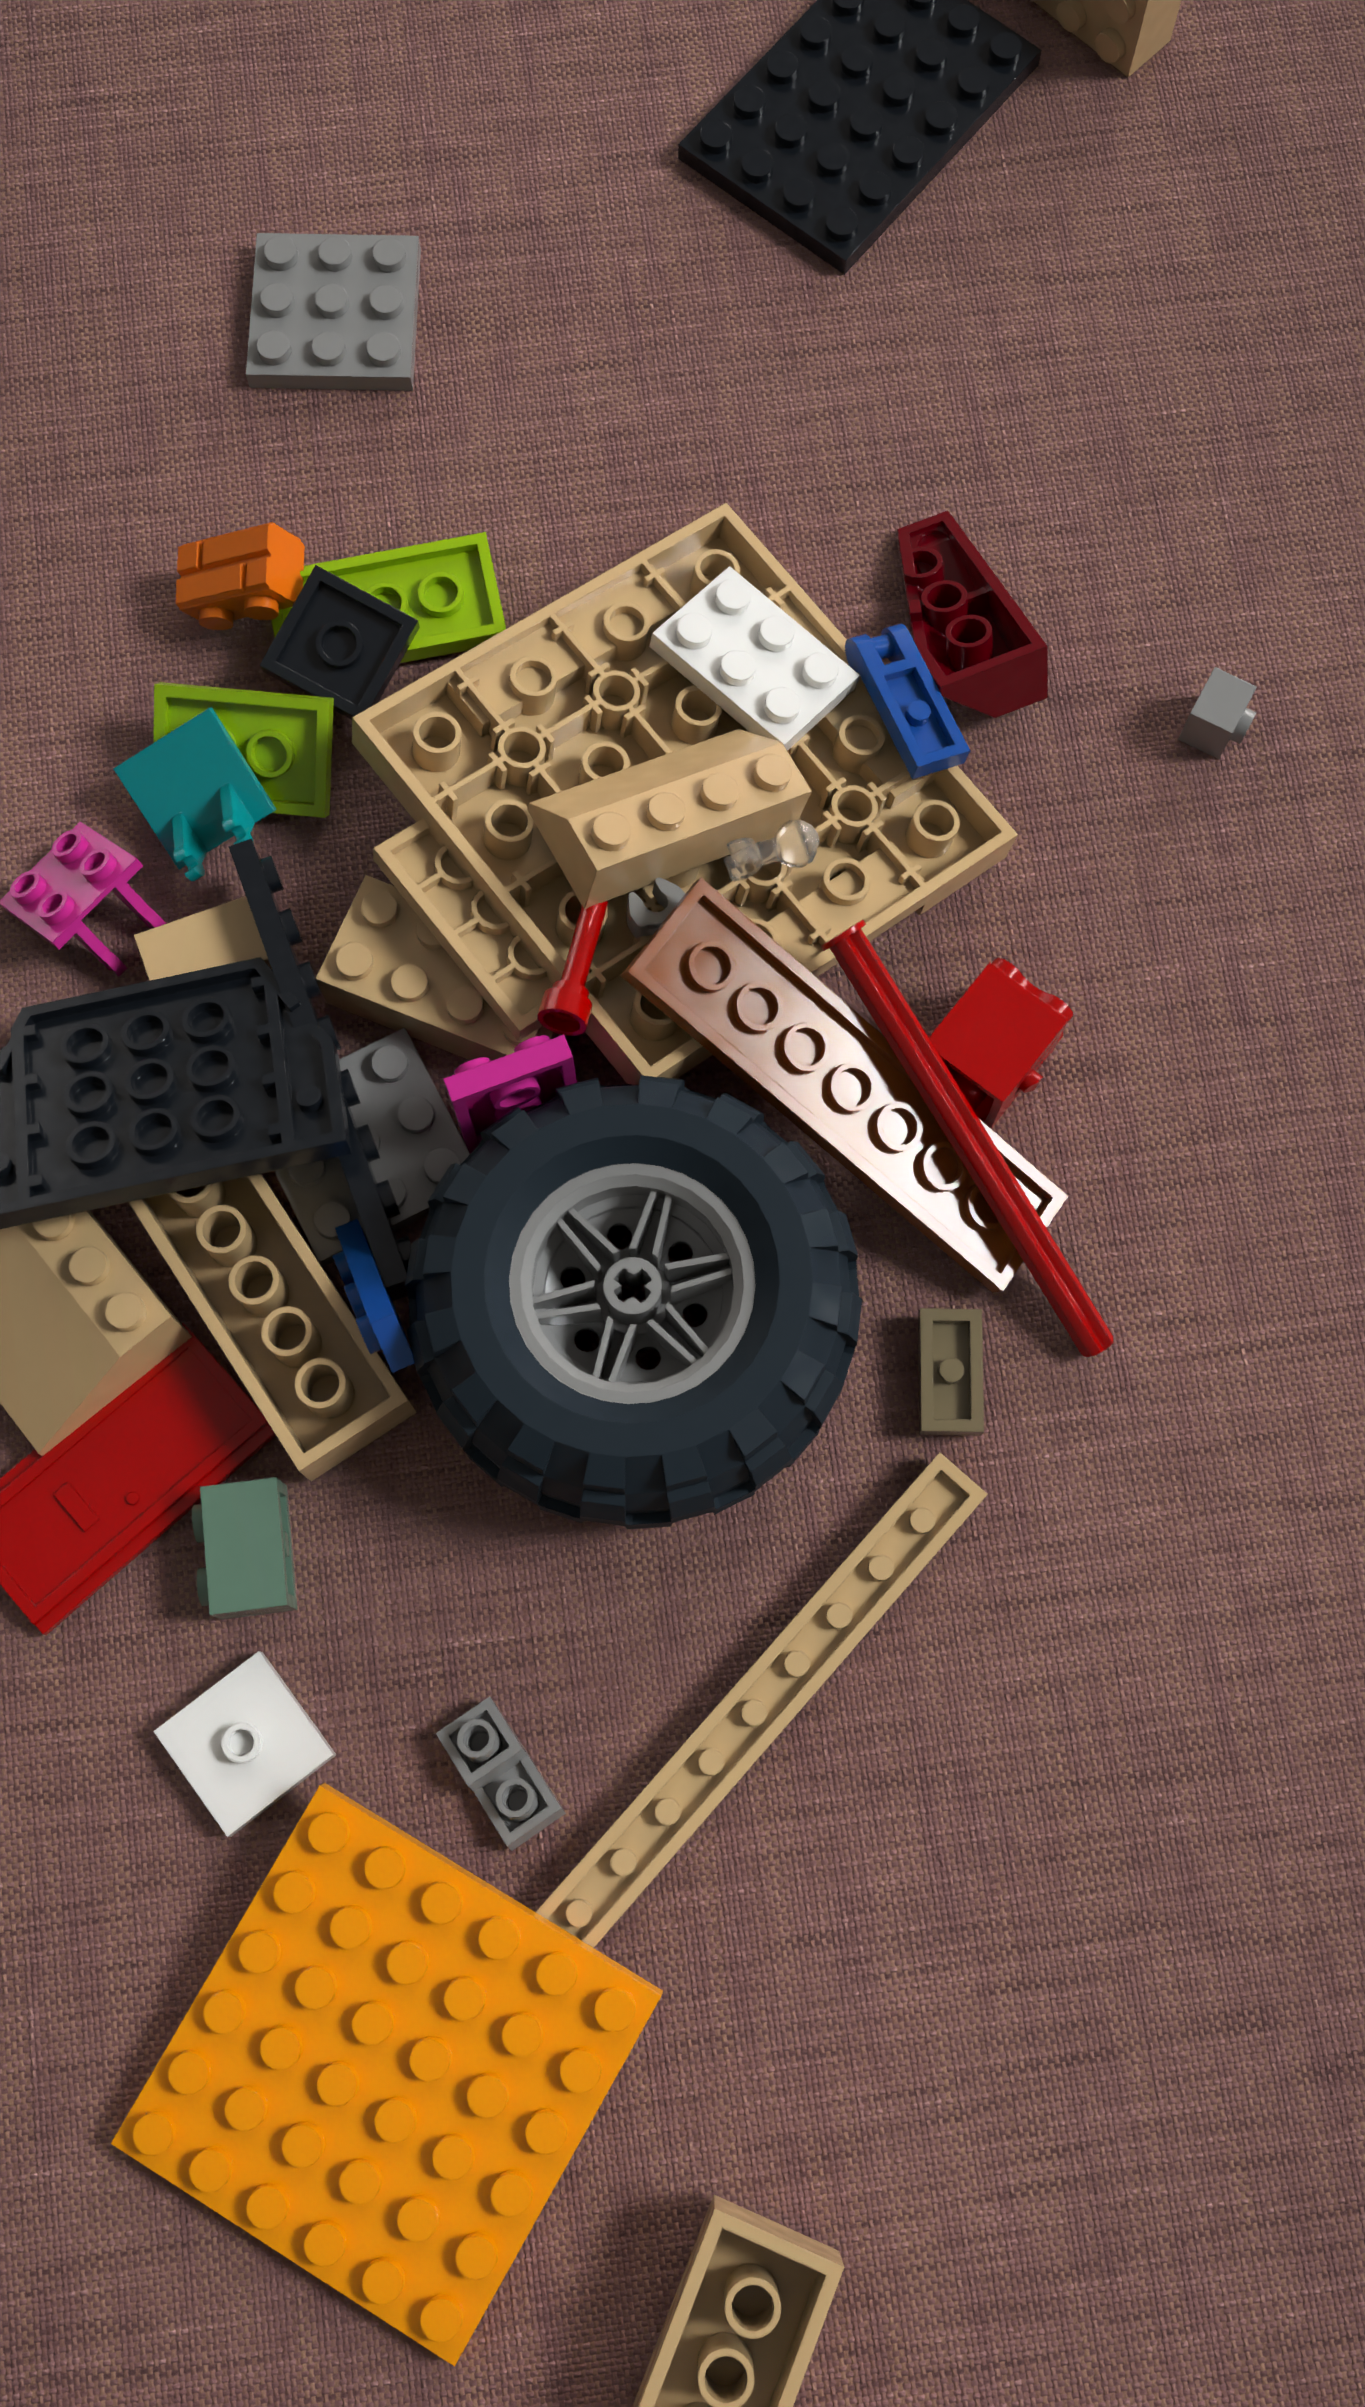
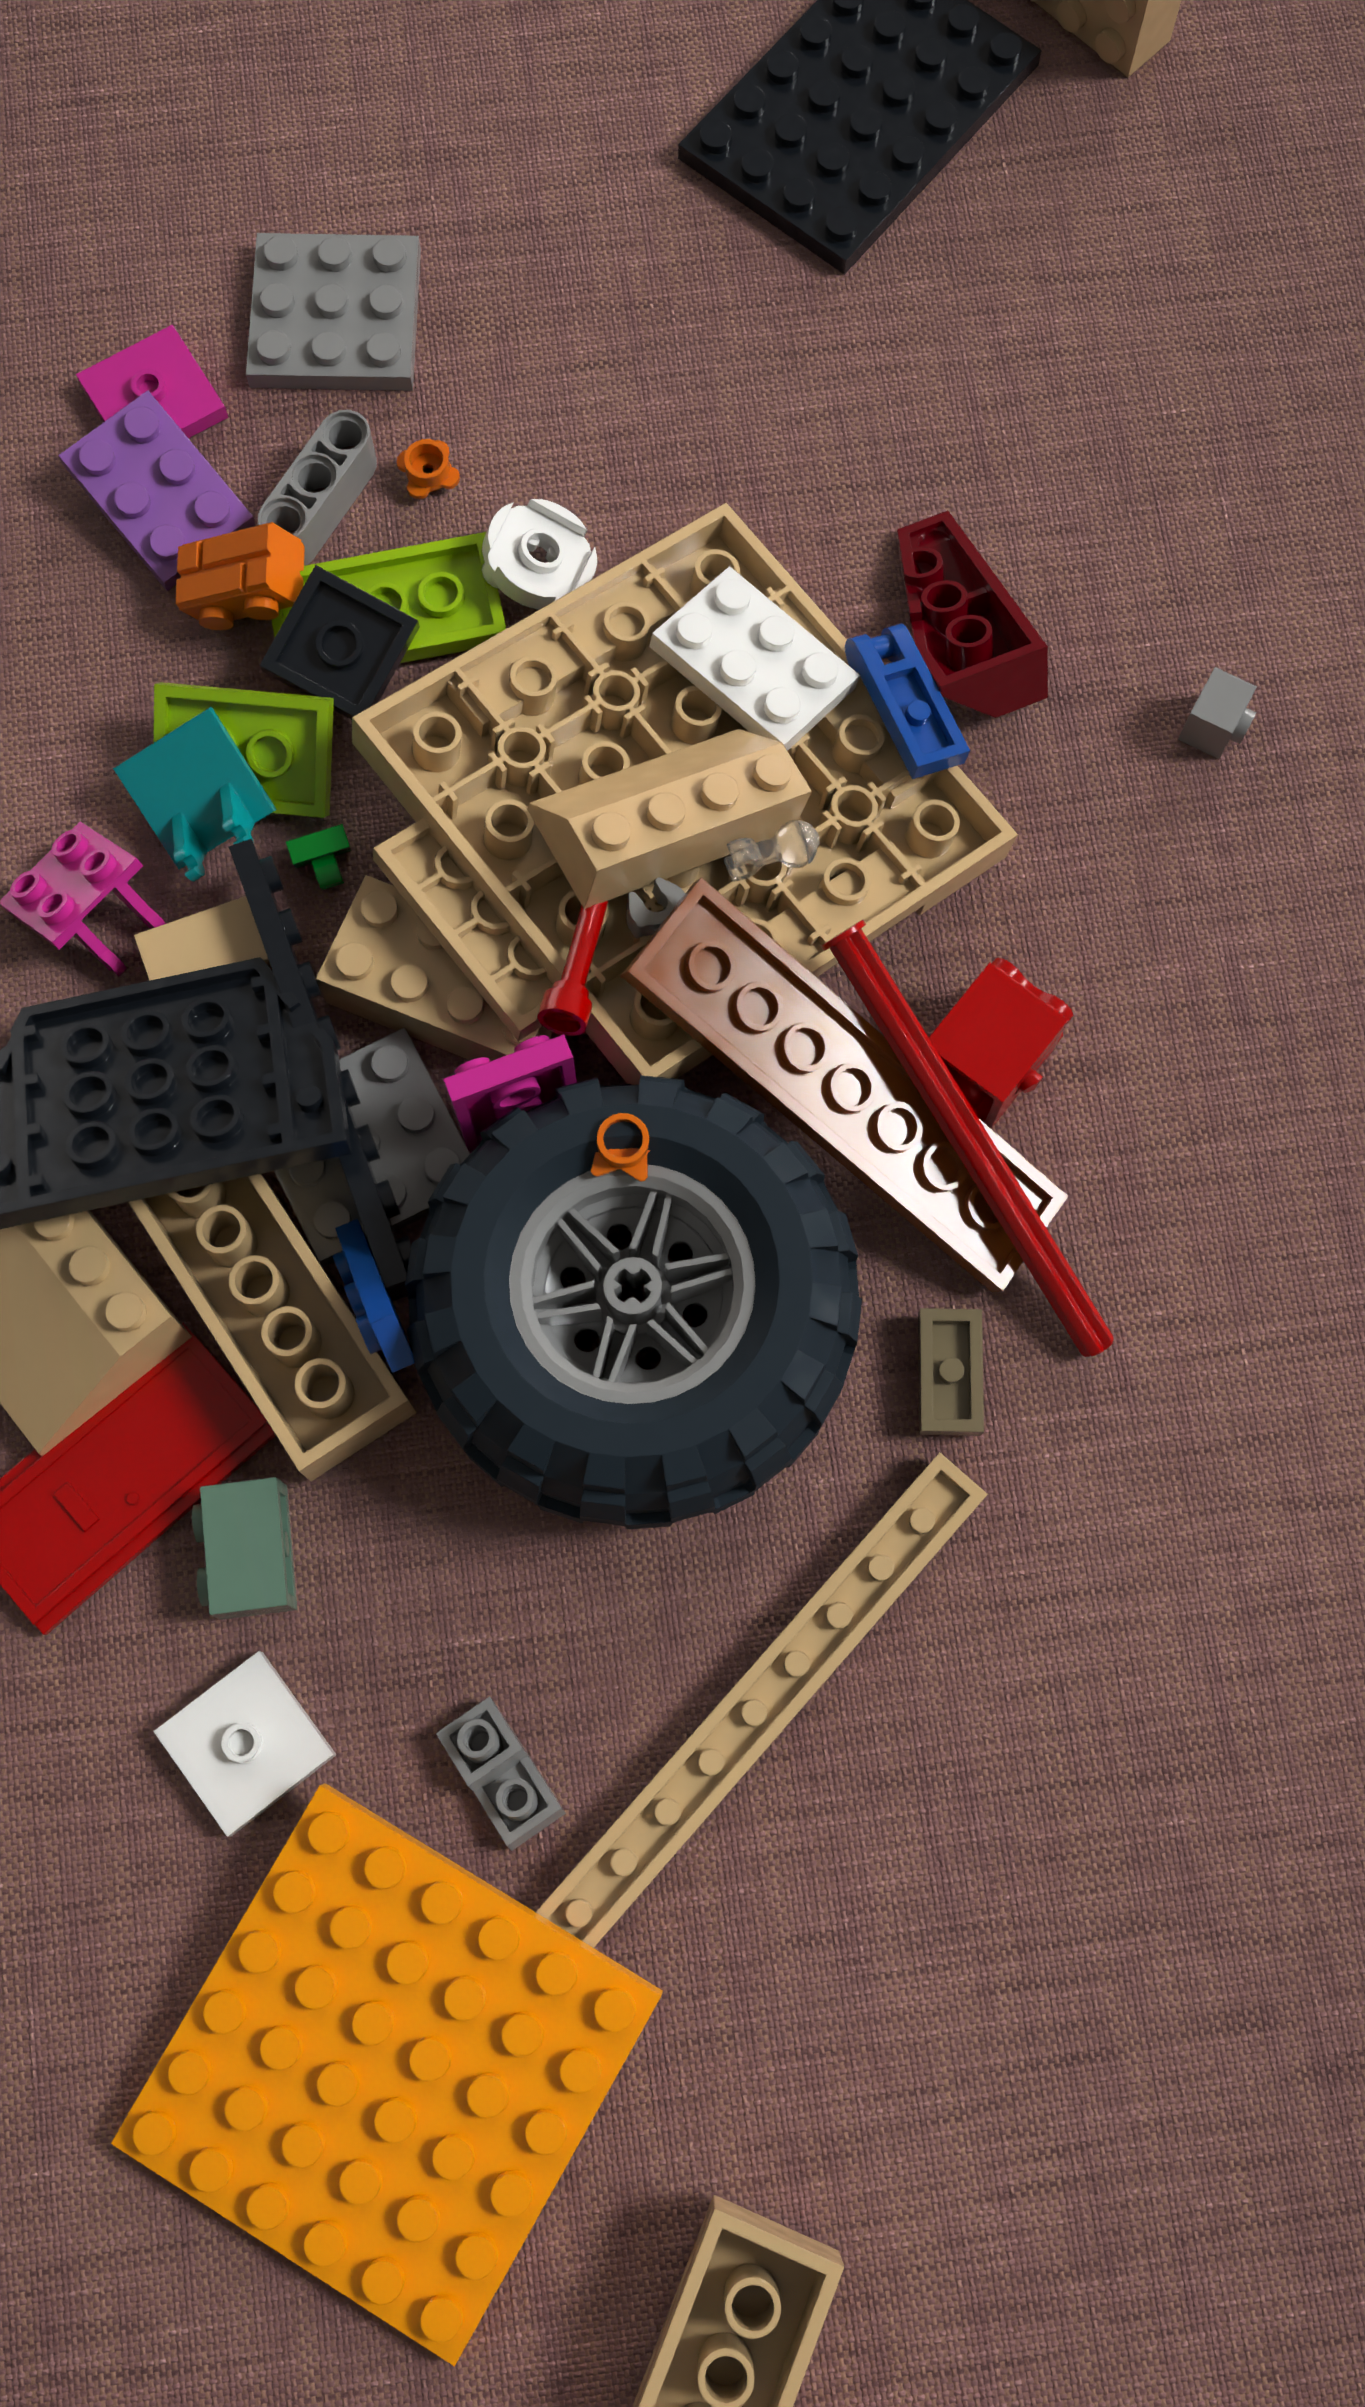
(153, 485): none -> medium lavender plate
(166, 370): none -> dark pink plate
(320, 851): none -> green tile
(323, 466): none -> light grey beam
(423, 455): none -> orange plate
(521, 530): none -> white plate
(631, 1160): none -> orange plate

